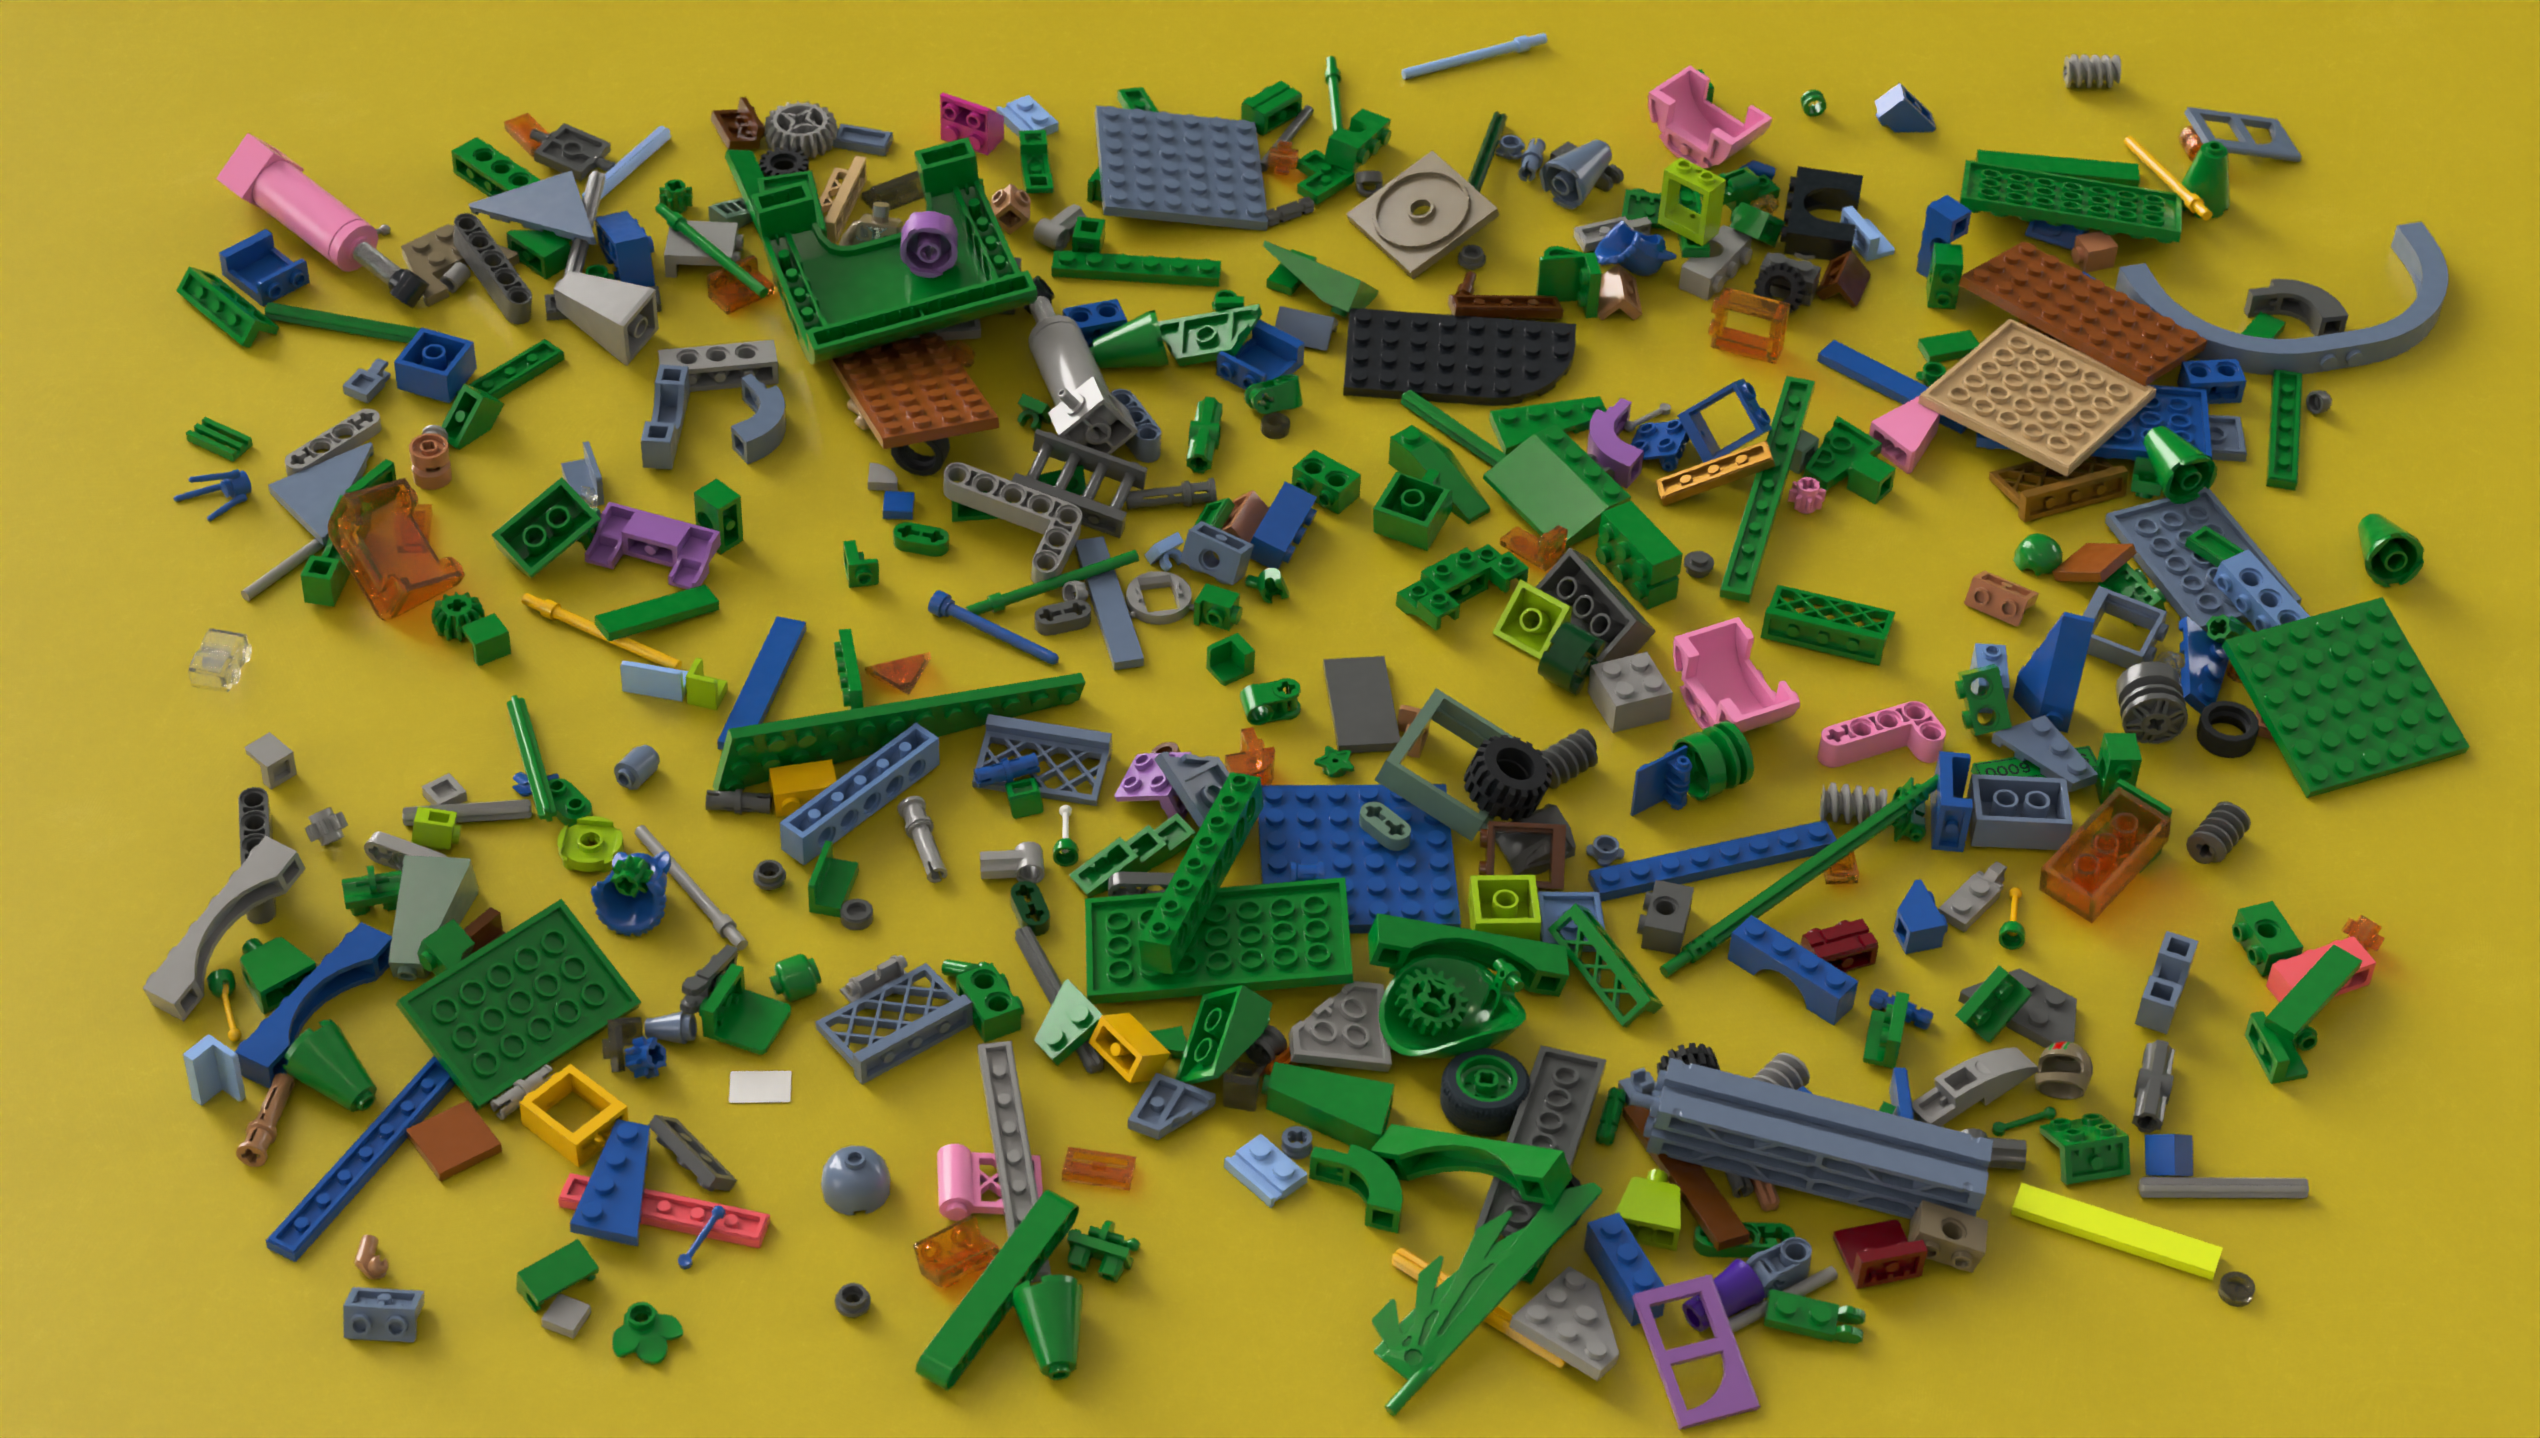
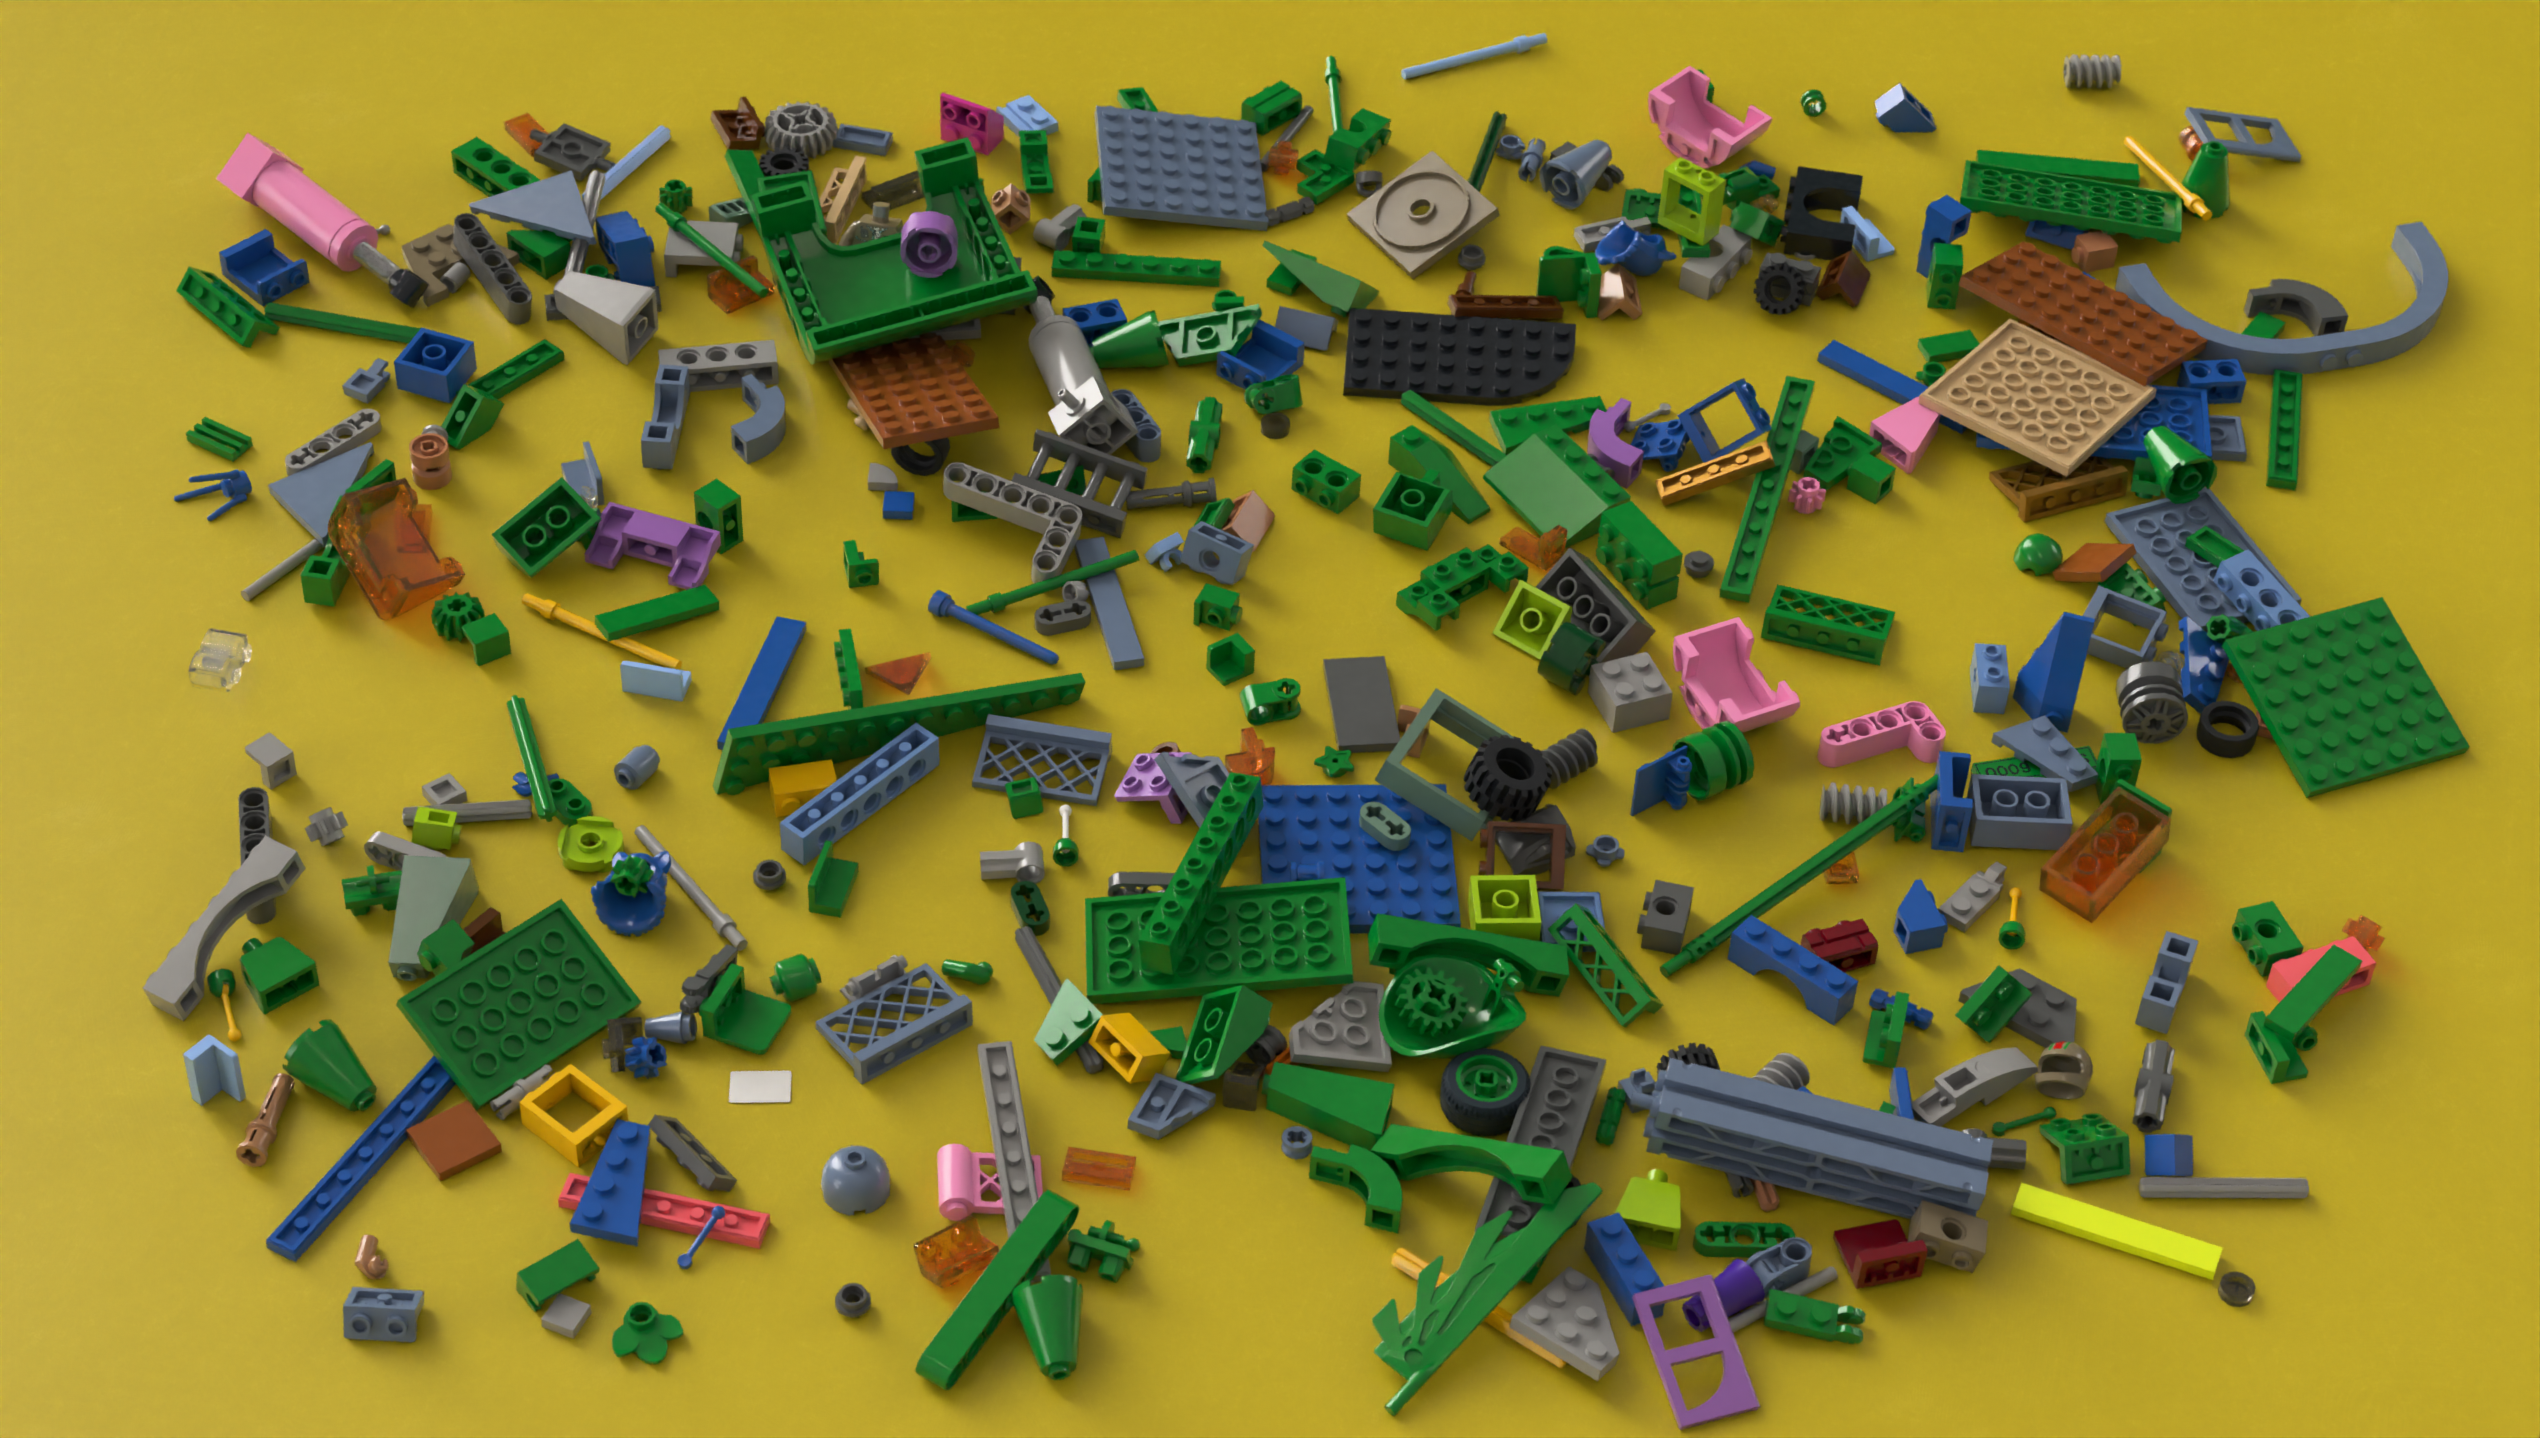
(354, 962): blue arch -> none
(704, 690): lime panel -> none
(739, 801): dark grey pin -> none
(856, 914): dark grey tile -> none
(920, 828): light grey pin -> none
(921, 539): green beam -> none
(993, 1004): green brick -> none
(1006, 770): blue pin -> none
(1033, 409): green tile -> none
(1137, 854): green slope -> none
(1158, 579): light grey piece -> none
(1265, 1170): light blue plate -> none
(1268, 584): green piece -> none
(1283, 526): blue brick -> none
(1696, 1190): reddish brown tile -> none
(1711, 860): blue plate -> none
(1746, 343): clear orange window -> none
(1991, 697): green brick -> none
(2000, 597): nougat bracket -> none
(2218, 833): dark grey piece -> none
(2318, 401): dark grey hinge -> none
(2389, 551): green cone -> none

